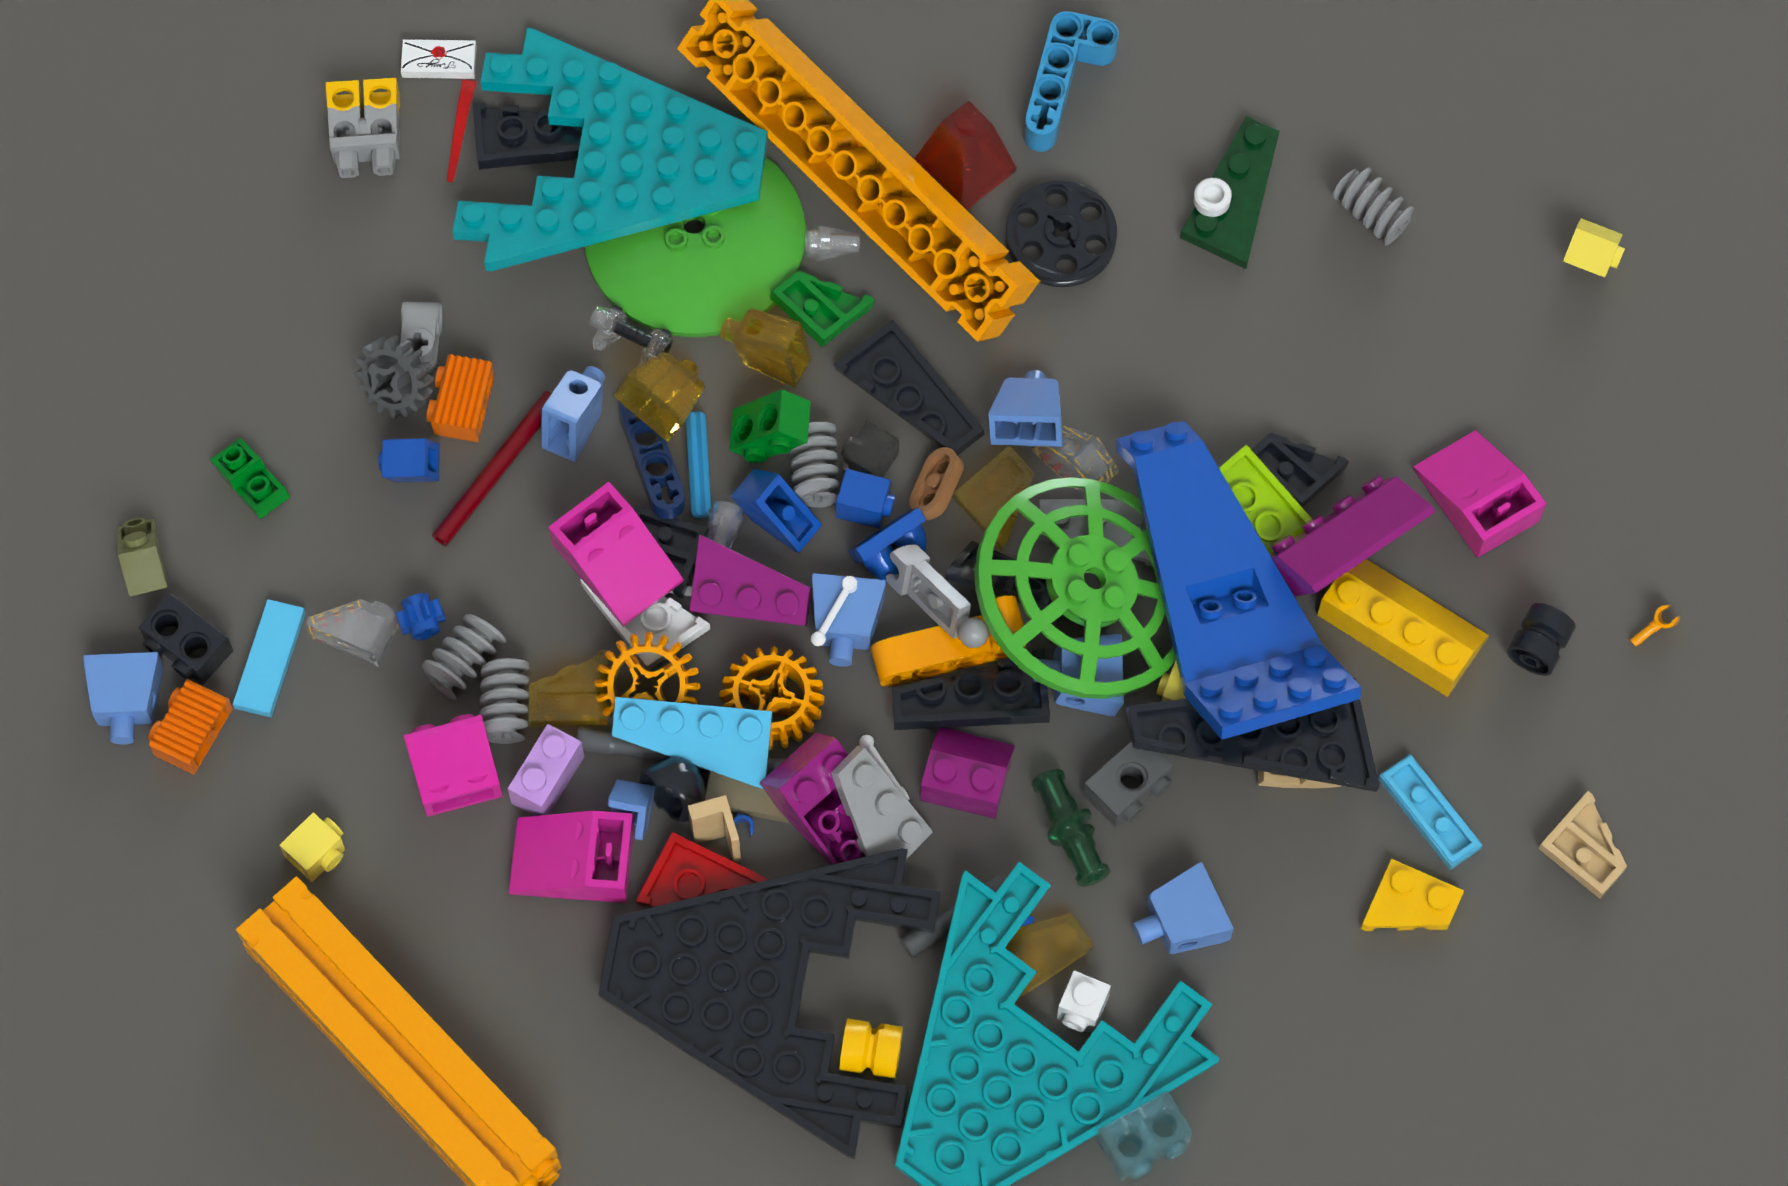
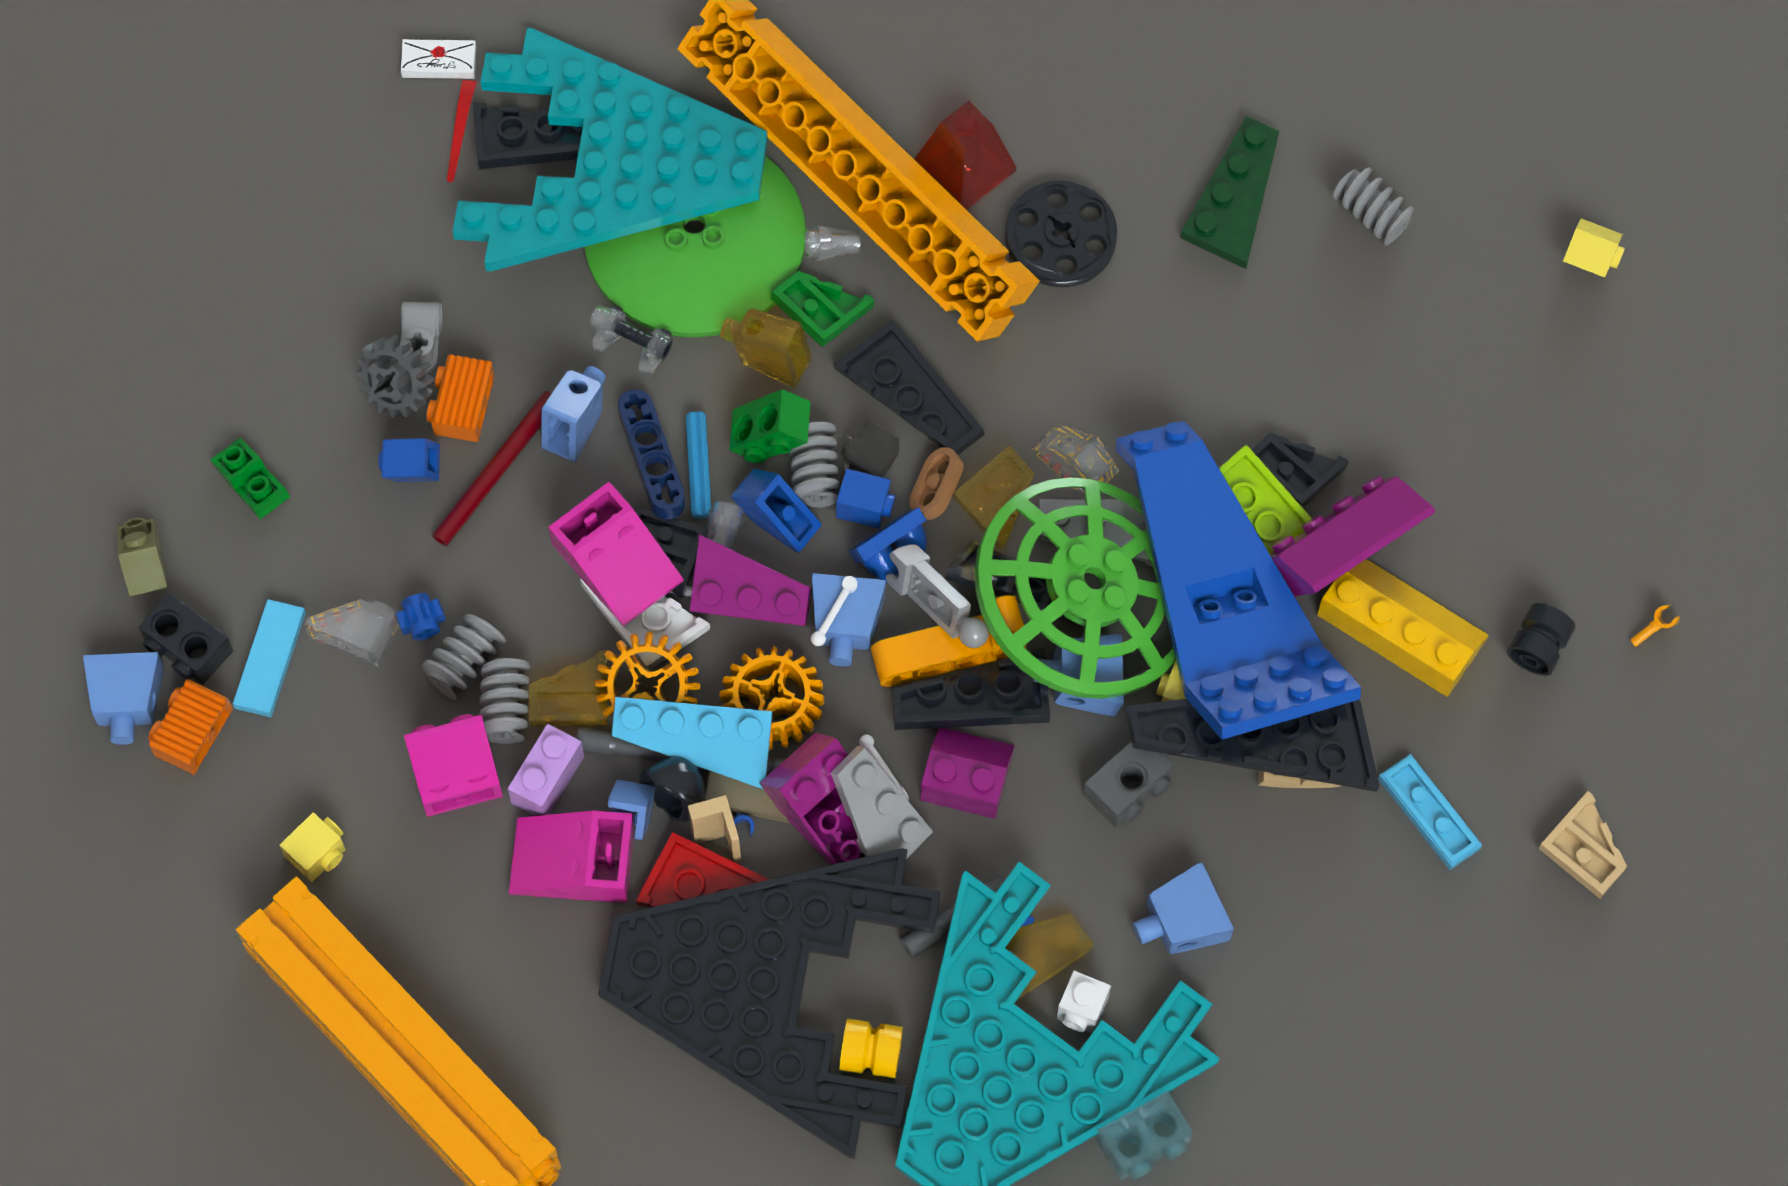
(368, 137): light grey hips -> none
(662, 393): clear yellow torso -> none
(1027, 412): medium blue torso -> none
(1058, 80): dark azure beam -> none
(1070, 827): clear green piece -> none
(1212, 197): white tile -> none
(1411, 901): yellow wing -> none
(1481, 492): dark pink slope -> none

